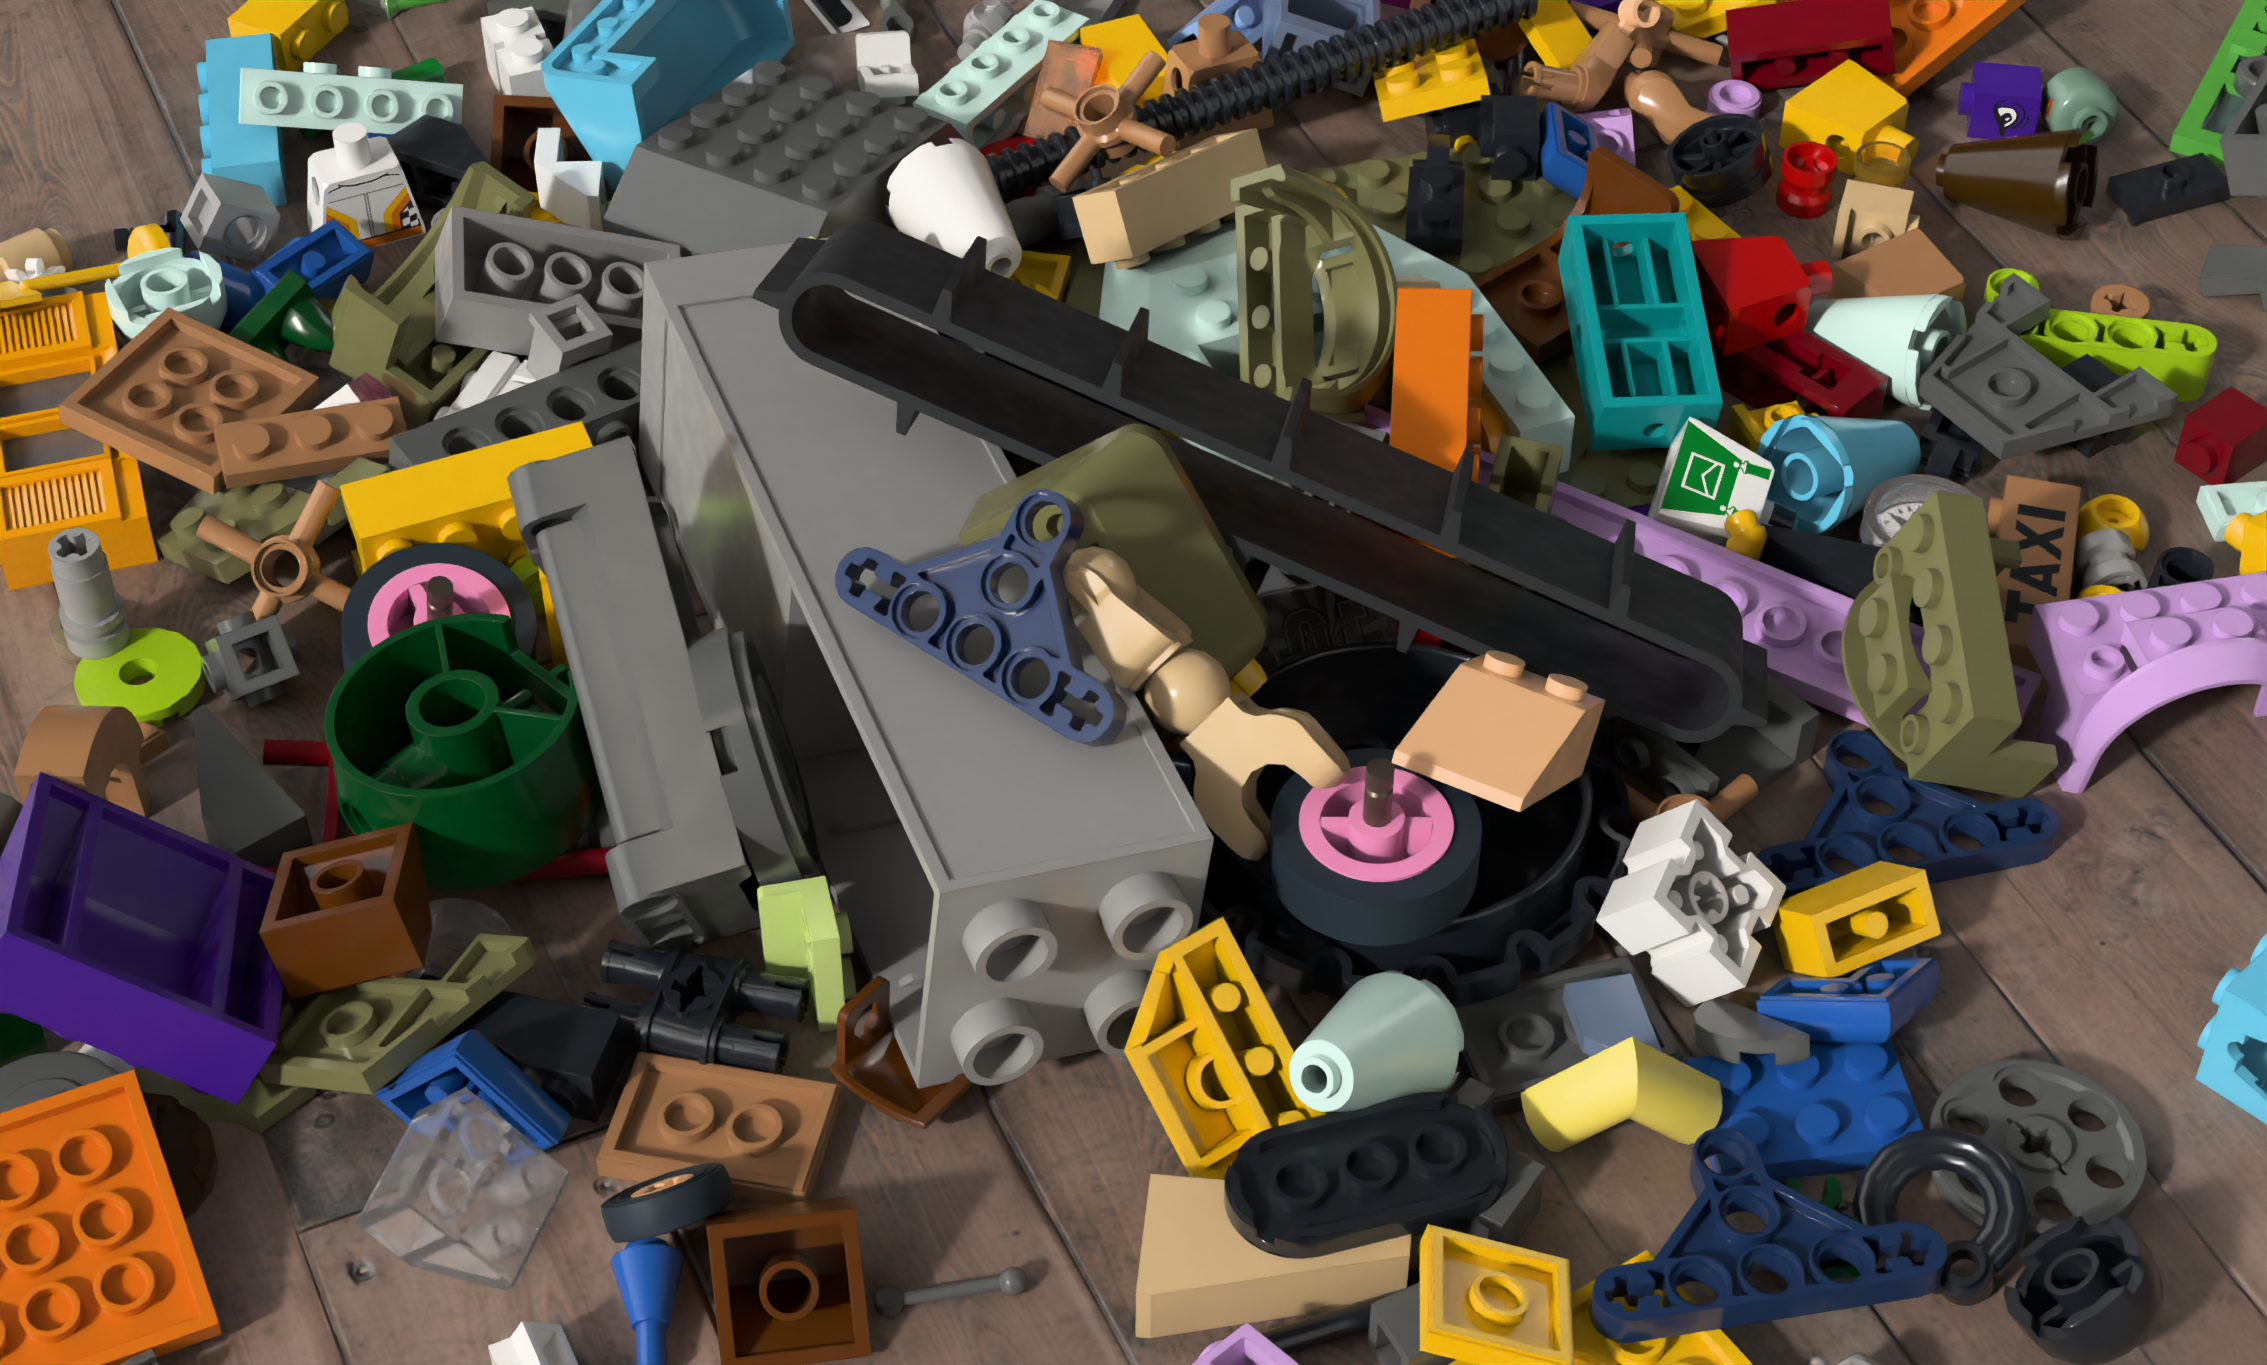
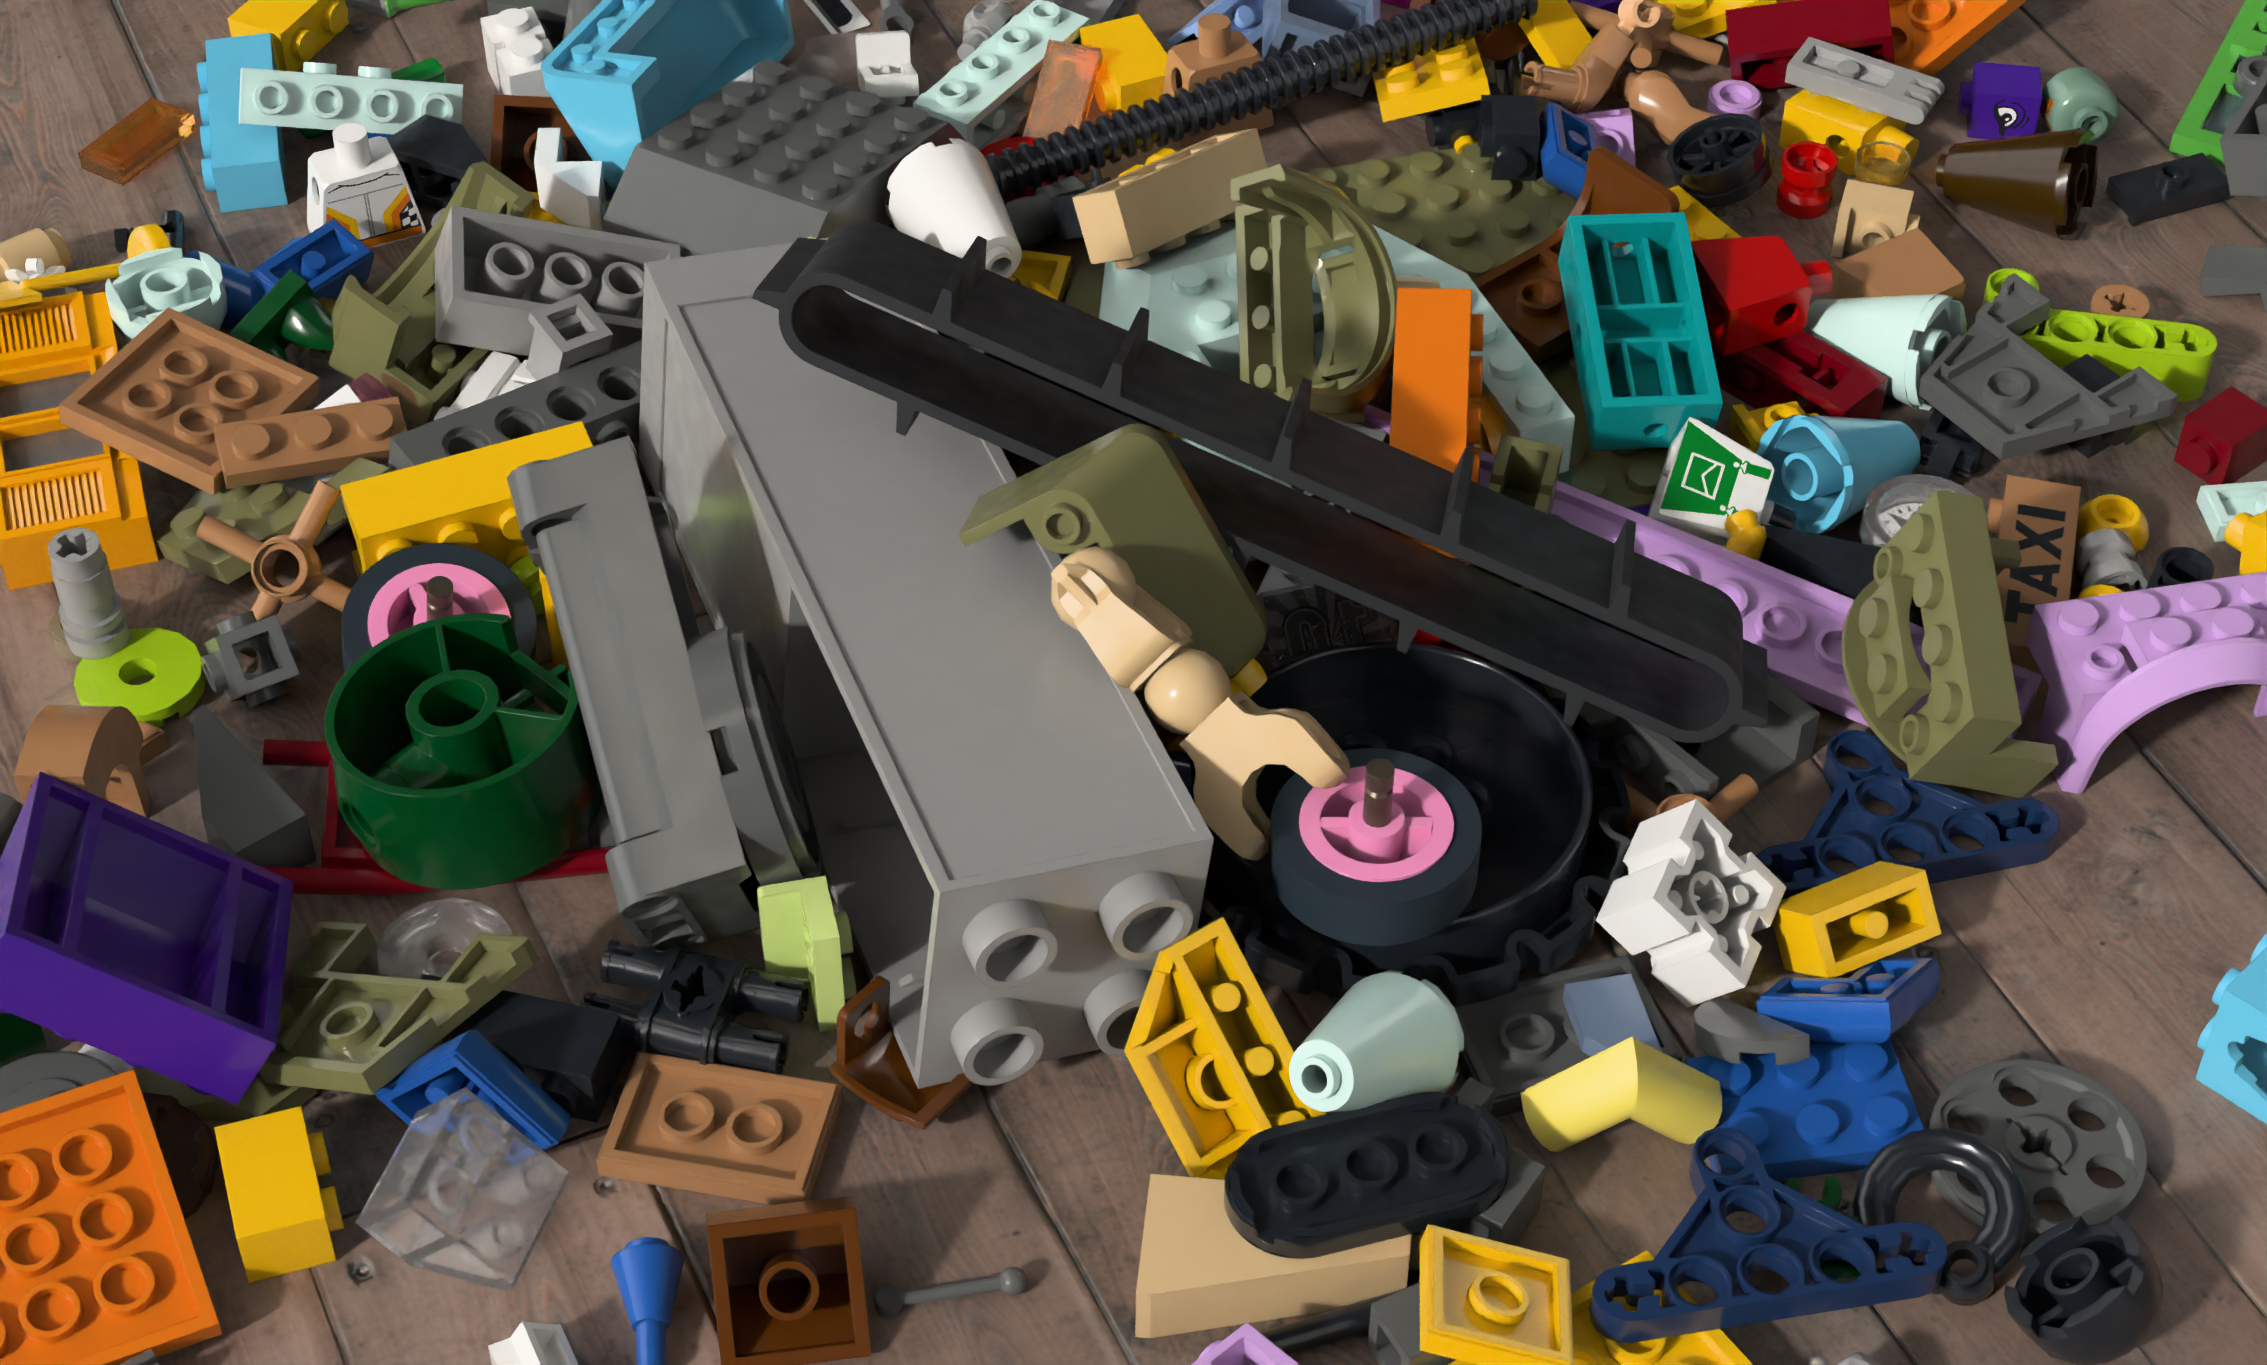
(137, 141): none -> clear orange tile
(230, 218): light grey brick -> none
(276, 1193): none -> yellow brick
(349, 912): reddish brown slope -> none
(667, 1202): black bush -> none
(1023, 631): dark blue beam -> none
(1107, 121): medium nougat bar -> none
(1436, 200): black hinge -> none
(1503, 731): light nougat slope -> none
(1863, 81): none -> light grey hinge

